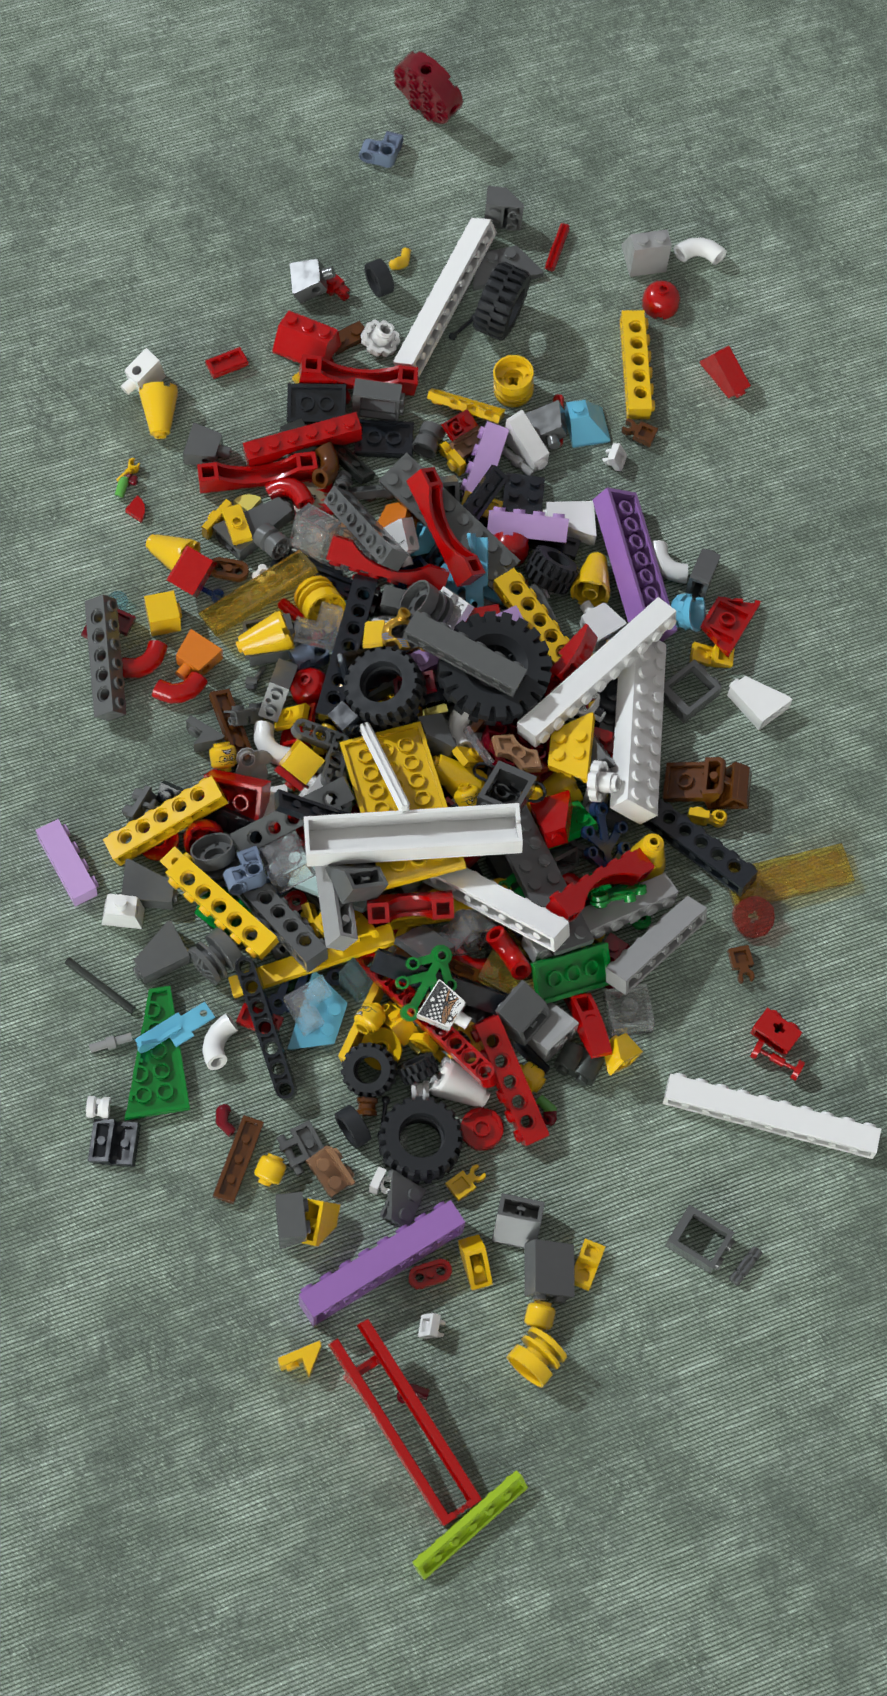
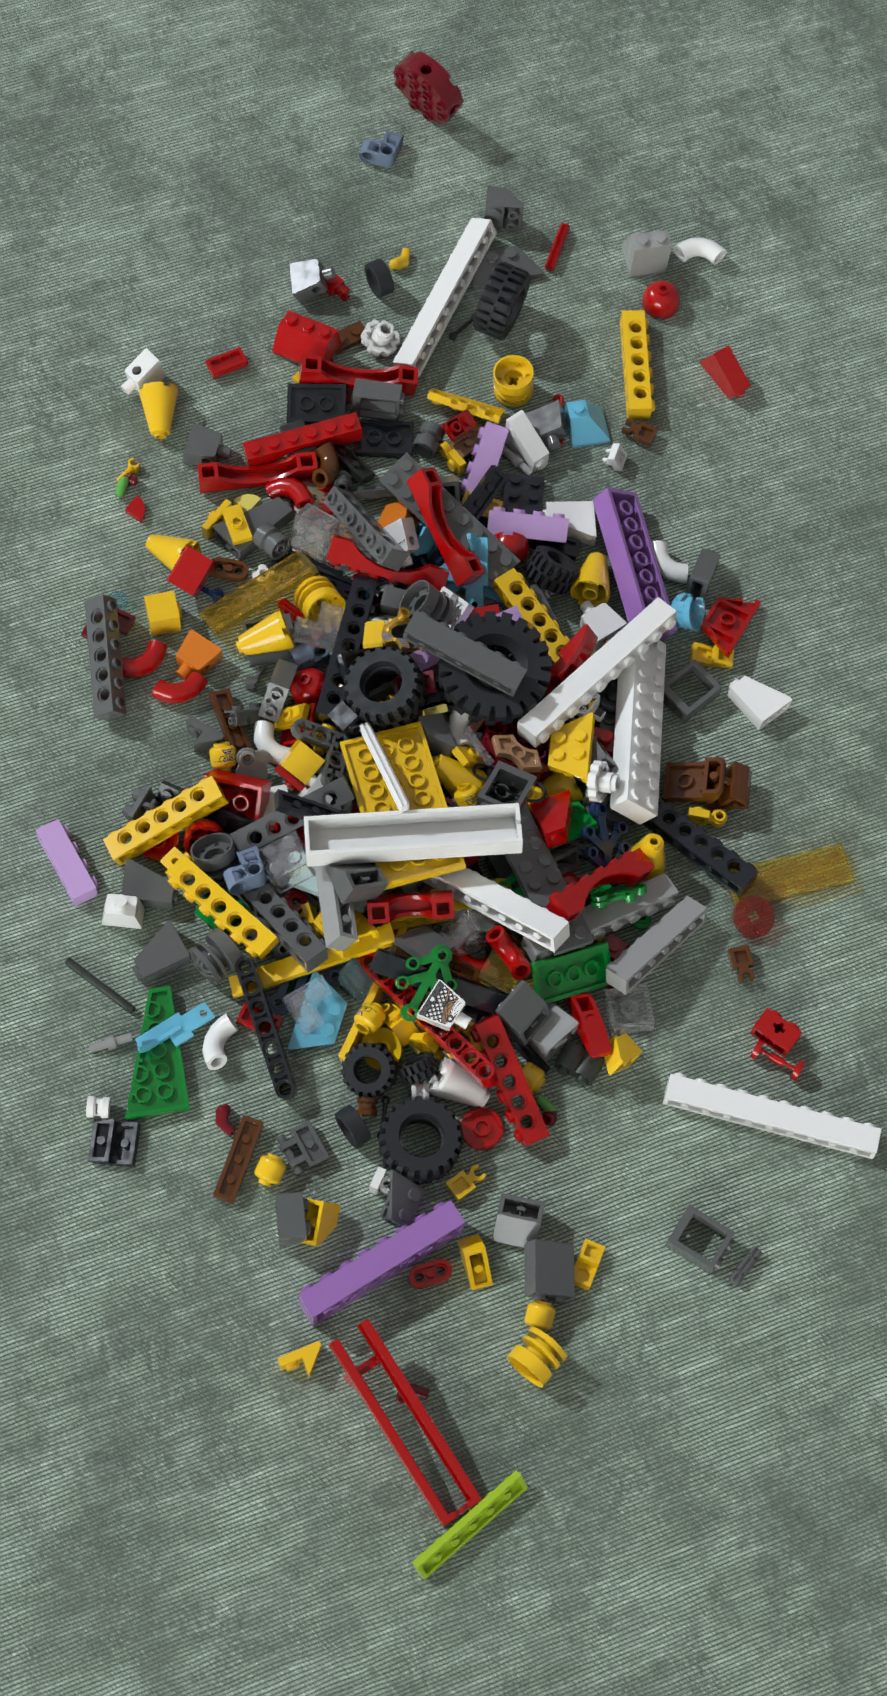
(330, 1170): medium nougat bracket -> none
(430, 1325): white tile -> none

